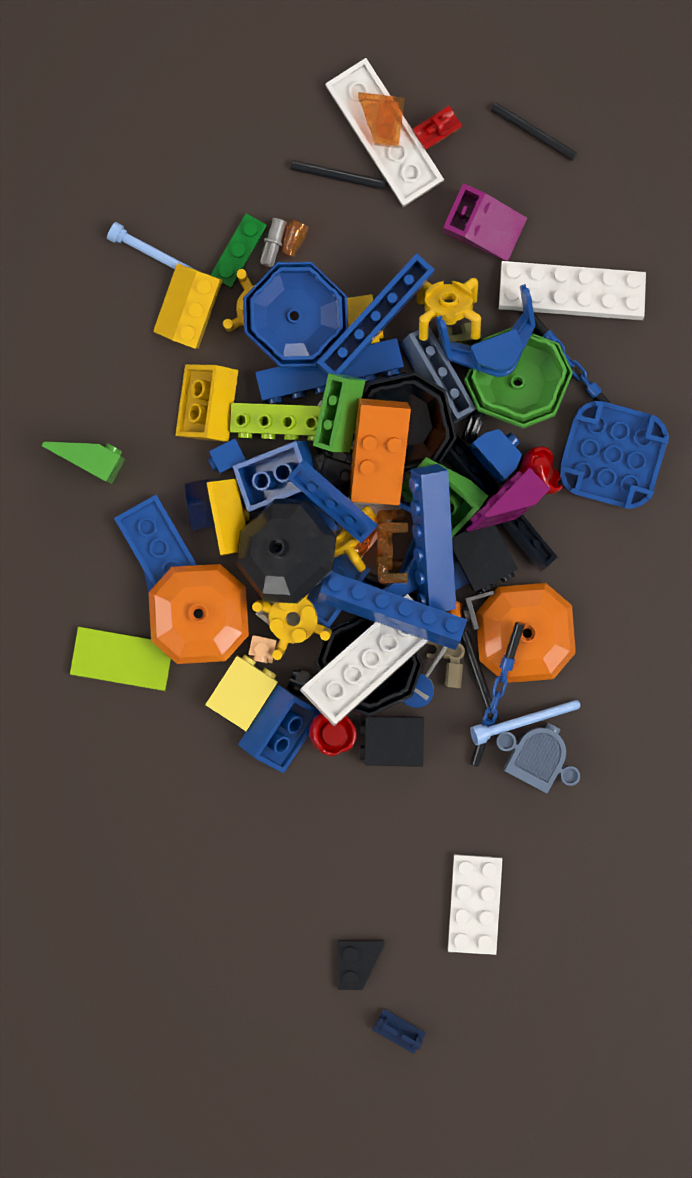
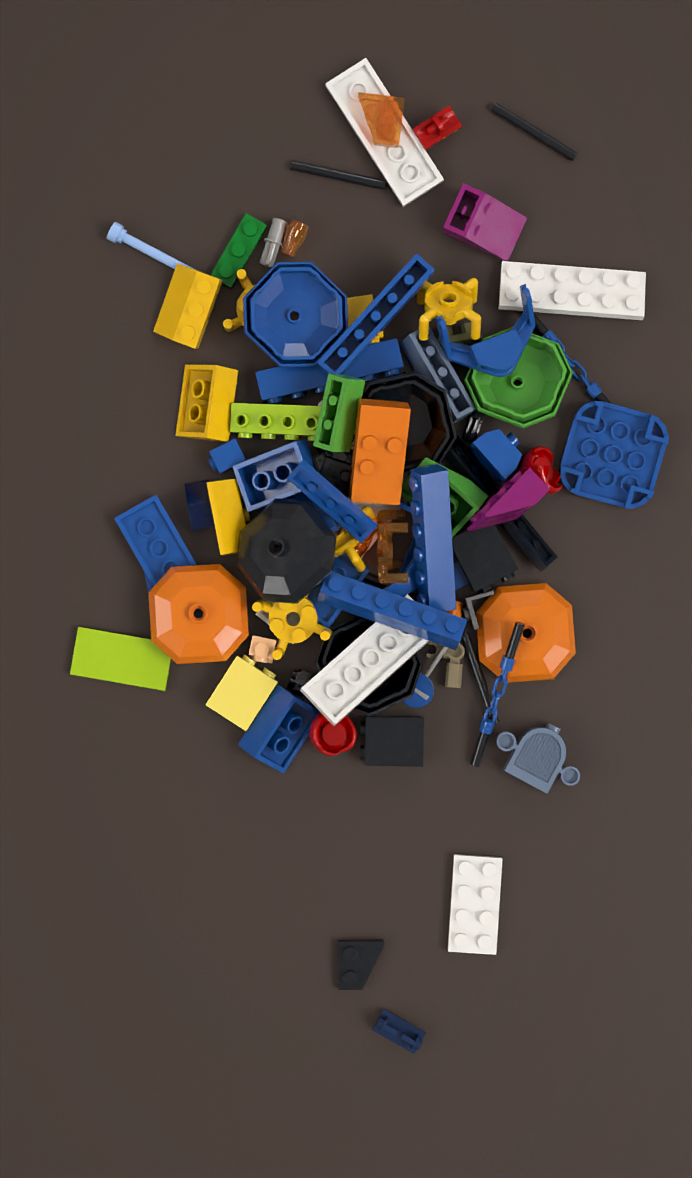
(94, 458): bright green slope -> none
(481, 734): light blue piece -> none

